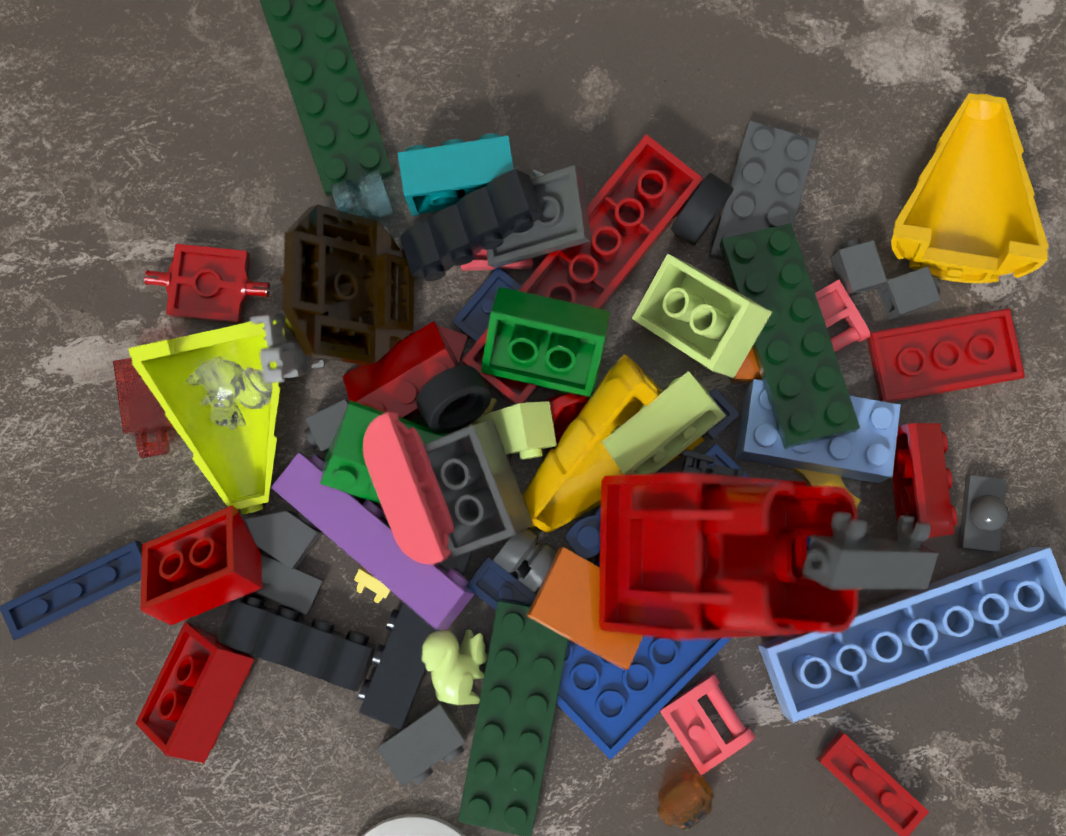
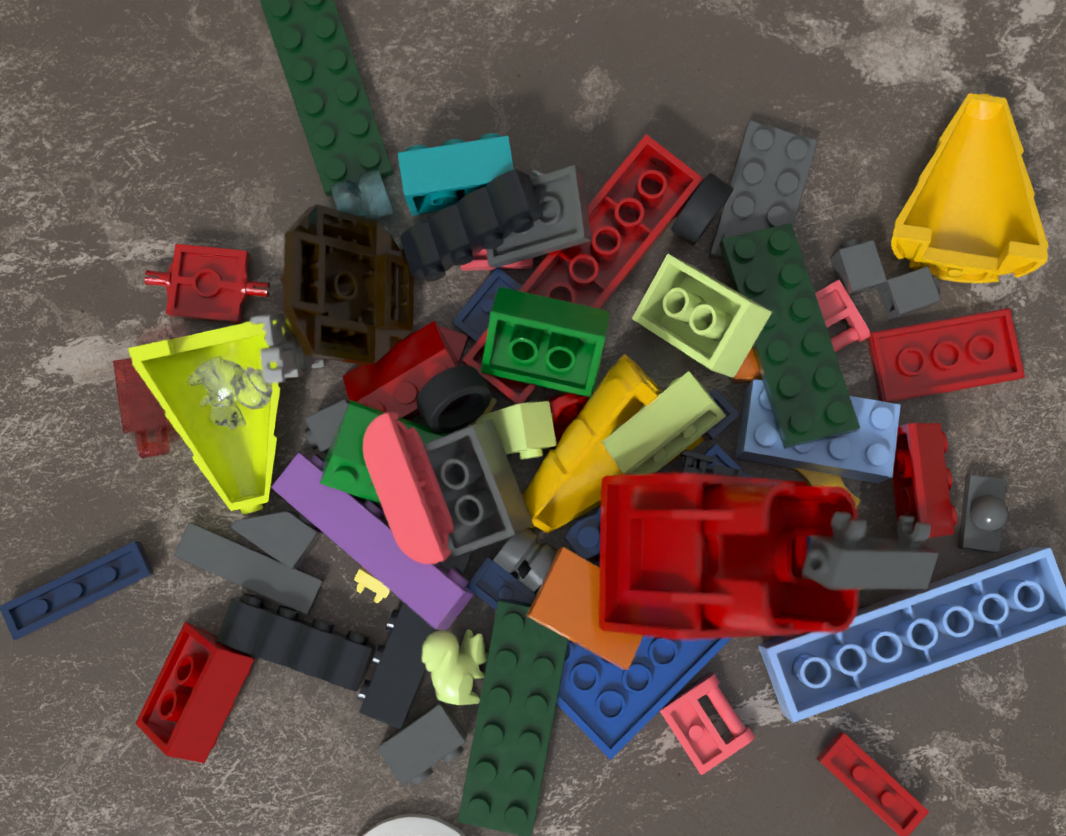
(199, 567): red slope -> none
(685, 800): clear orange head -> none

